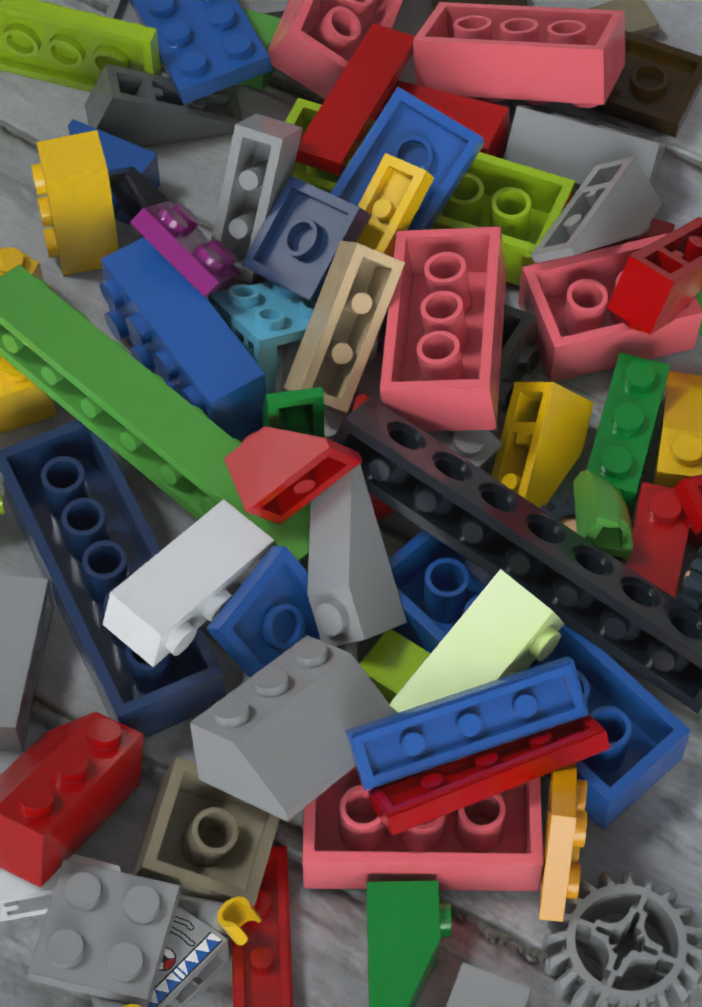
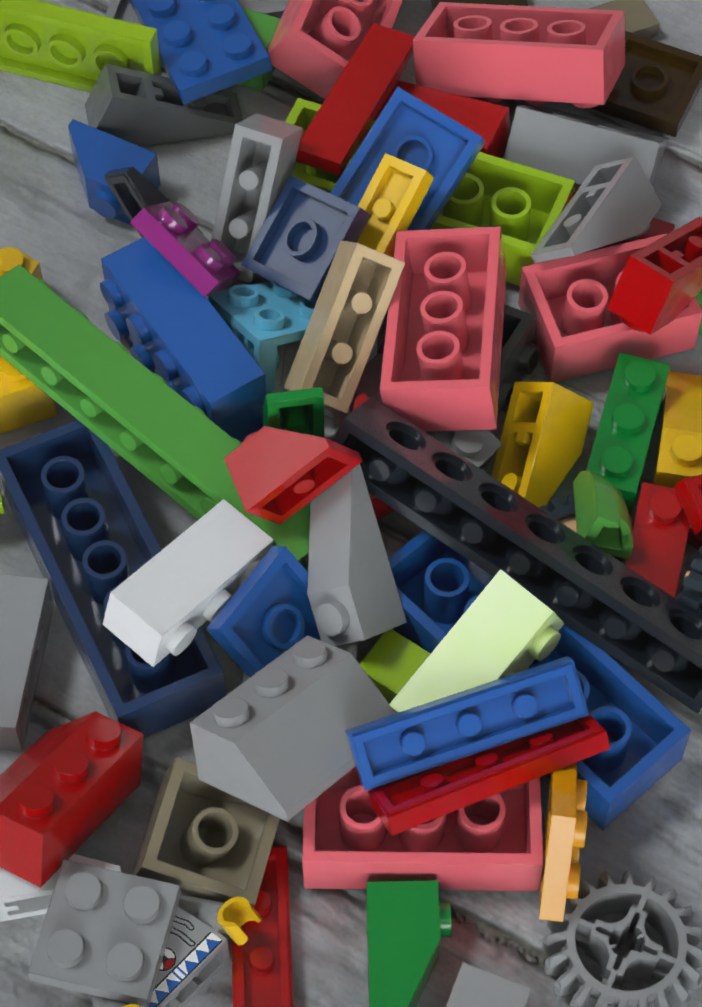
(75, 202): yellow brick -> none

